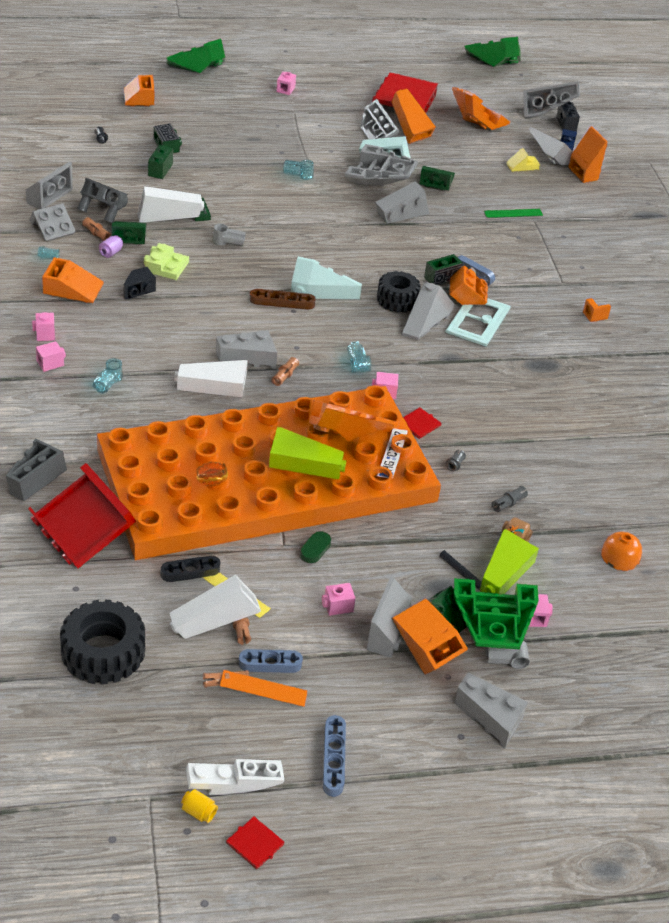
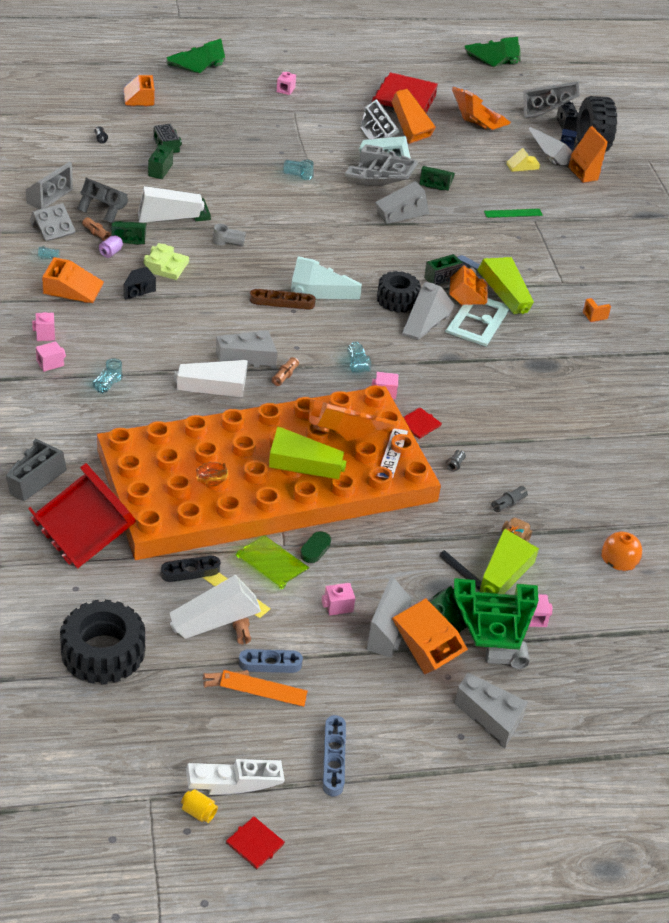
(272, 561): none -> clear neon green piece
(507, 283): none -> lime slope
(601, 115): none -> black tyre

